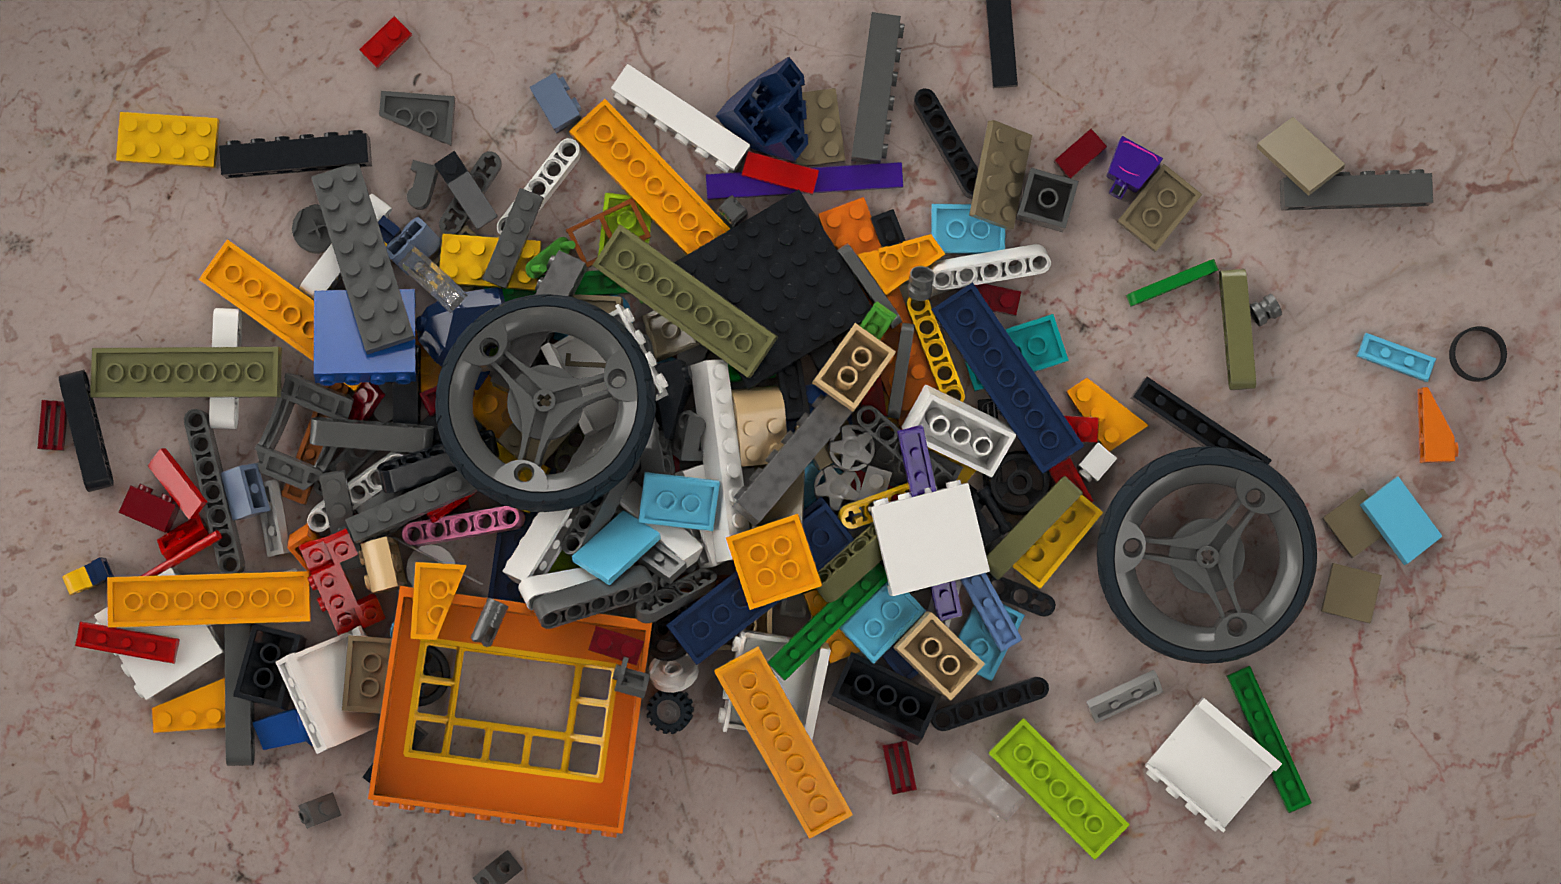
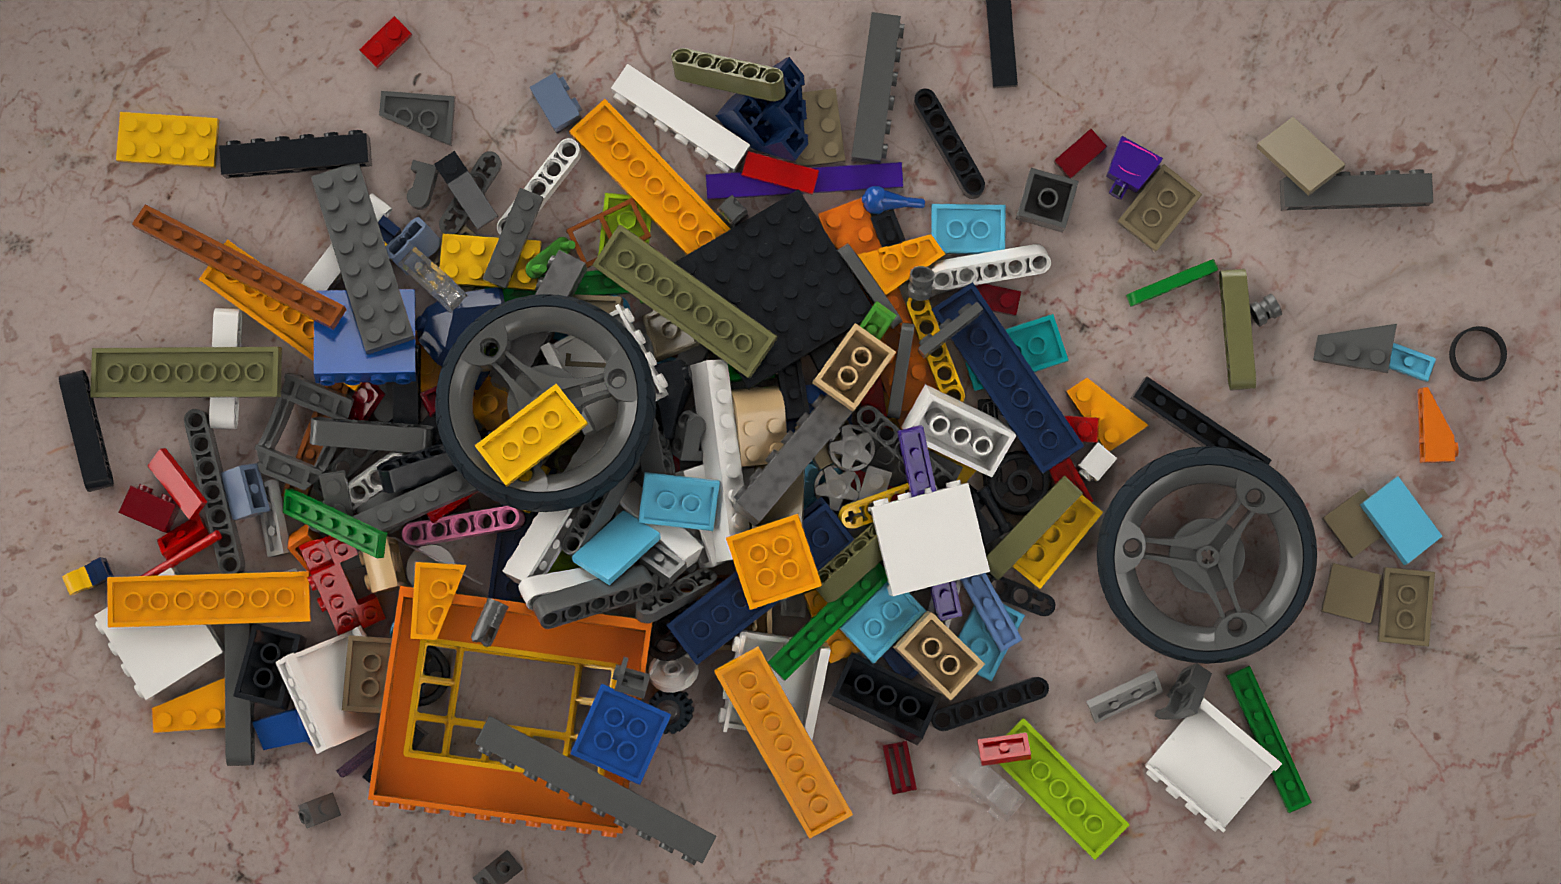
(43, 426): dark red tile -> none
(127, 642): red tile -> none
(239, 267): none -> dark orange plate
(311, 230): dark grey tile -> none
(335, 523): none -> green tile
(357, 760): none -> clear purple tile
(531, 435): none -> yellow plate
(595, 790): none -> dark grey brick
(616, 645): dark red plate -> none
(620, 734): none -> blue plate
(728, 74): none -> olive beam
(879, 200): none -> blue piece
(949, 329): none -> dark grey plate
(1000, 175): dark tan plate -> none
(1004, 749): none -> plate
(1186, 693): none -> dark grey slope
(1358, 348): none -> dark grey wing
(1406, 606): none -> dark tan plate

